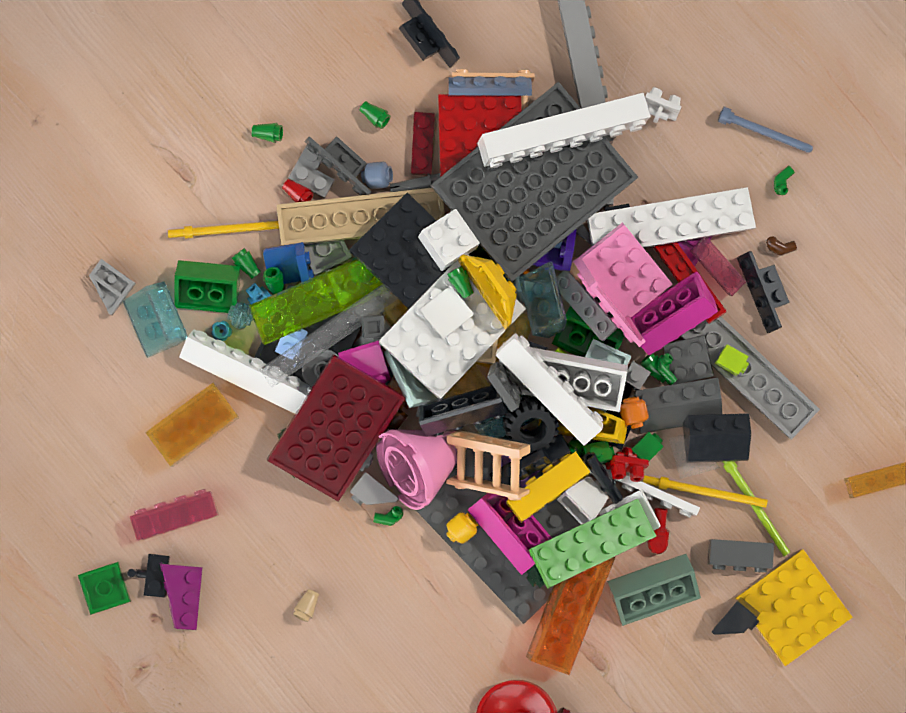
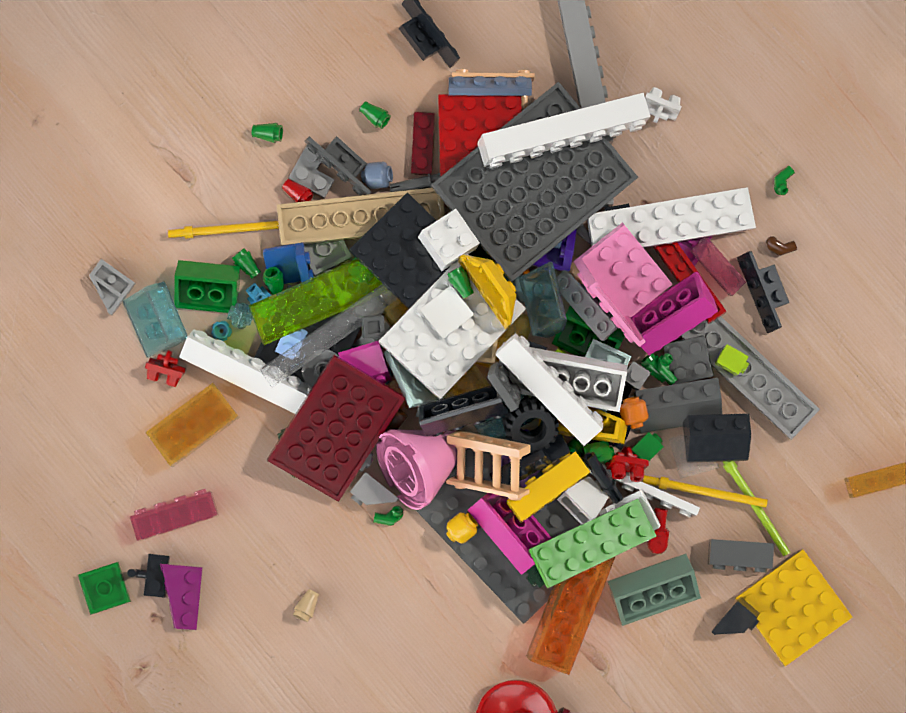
(167, 365): none -> red hips
(727, 116): sand blue piece -> none

